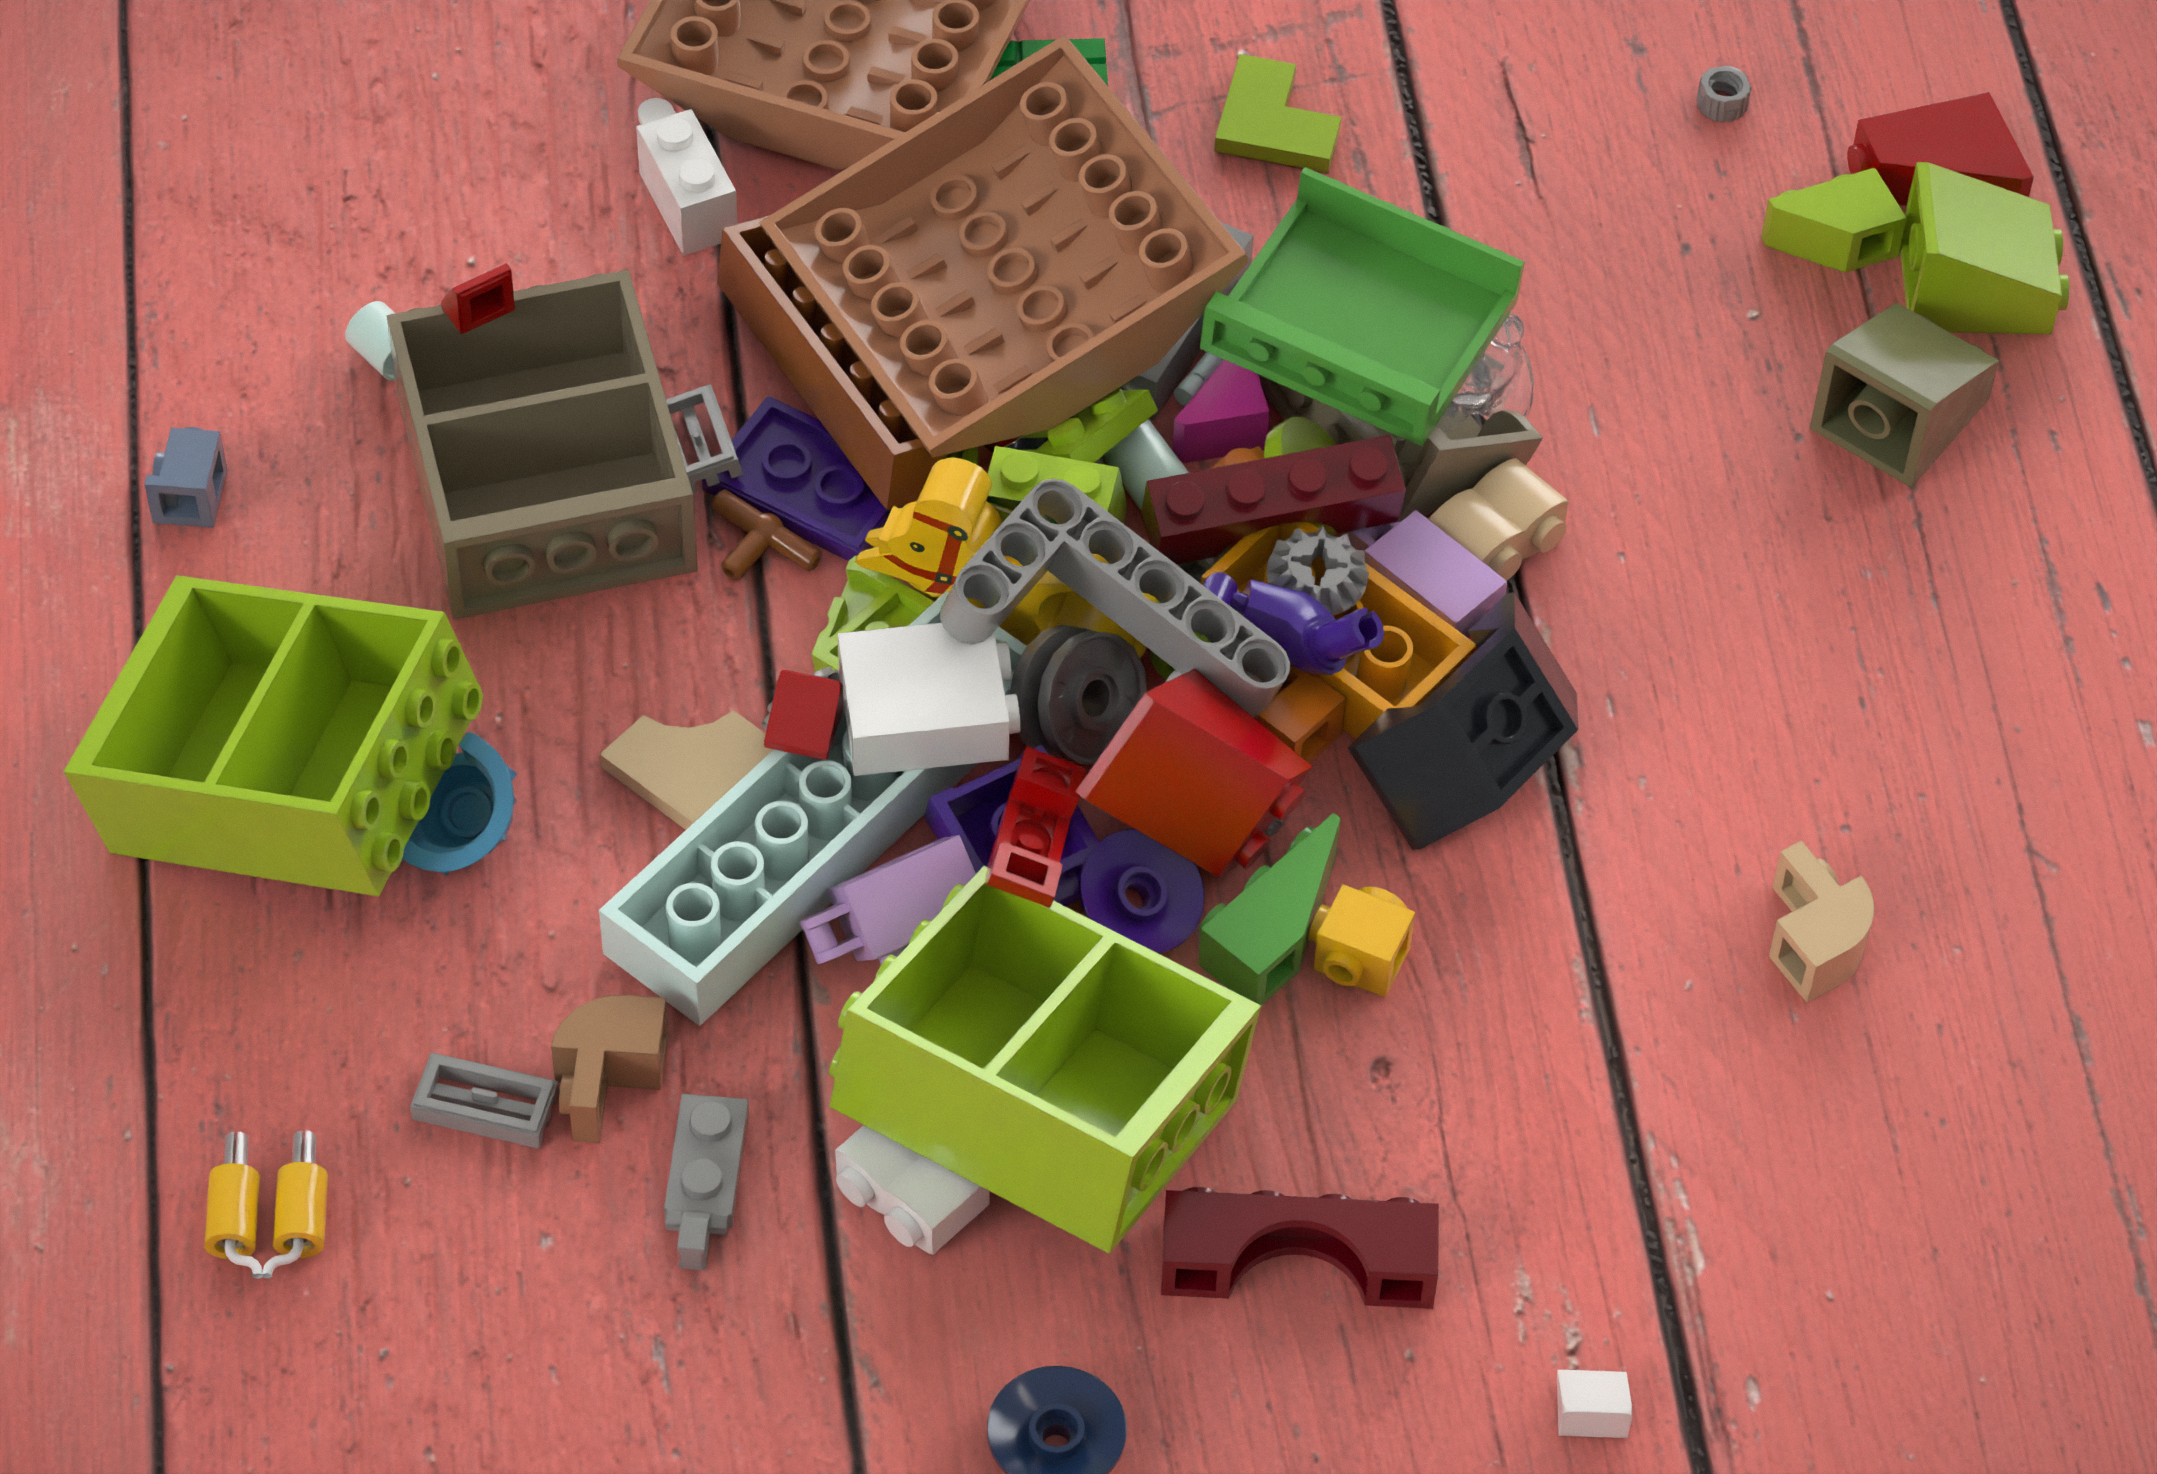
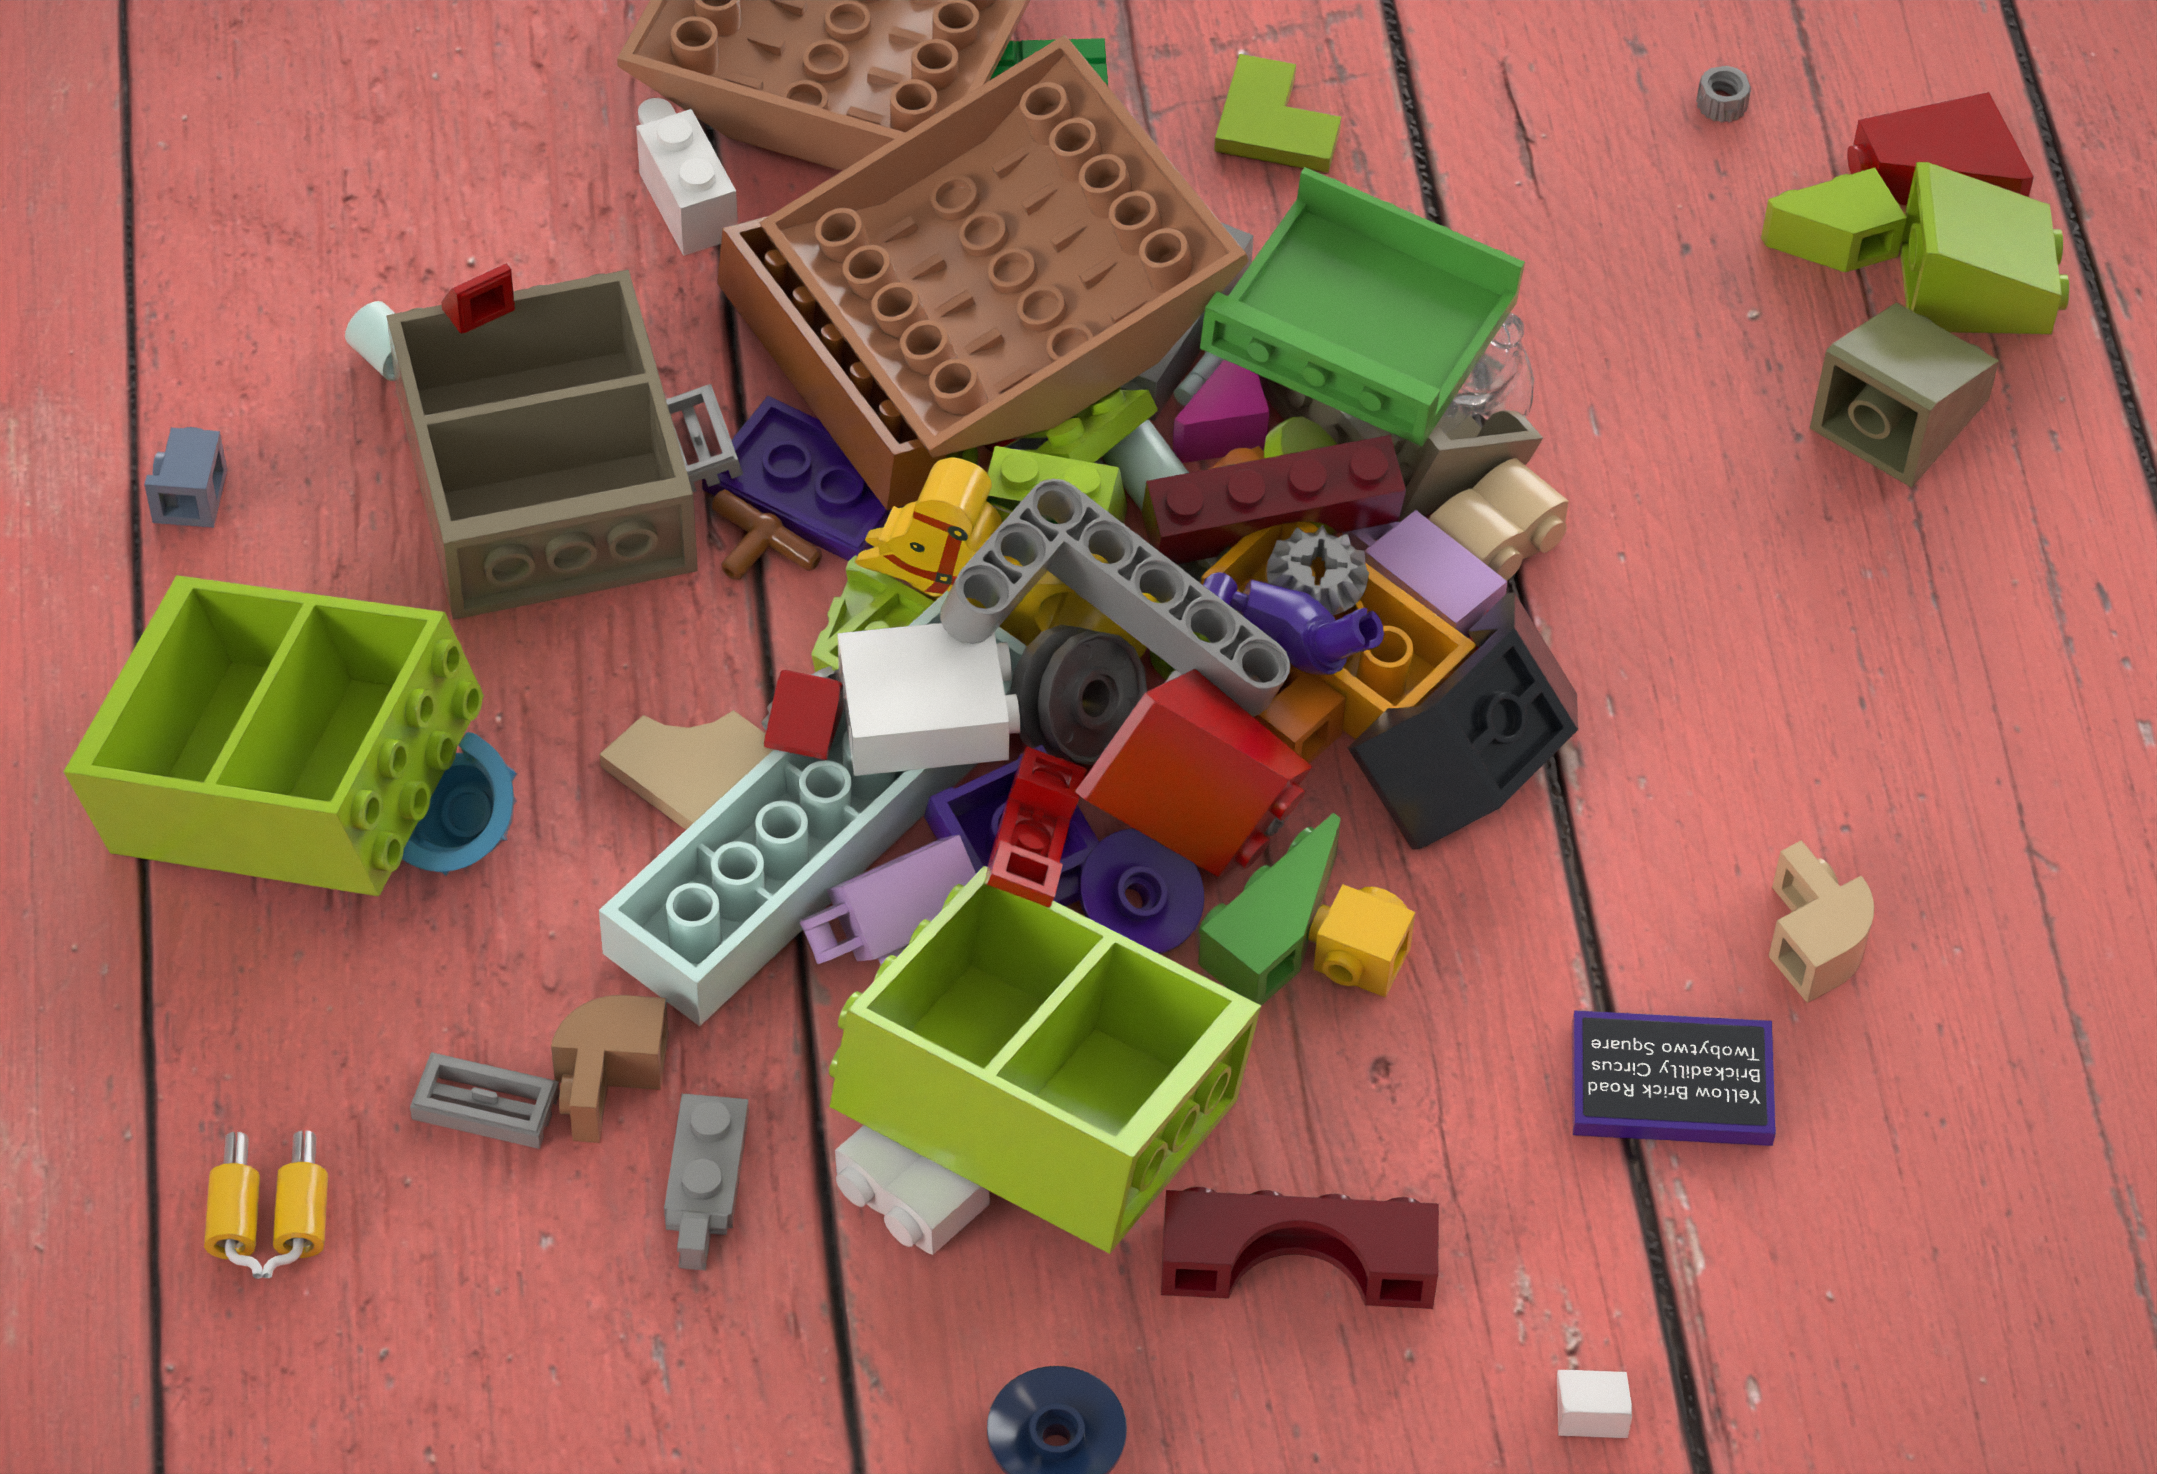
(1673, 1078): none -> black tile

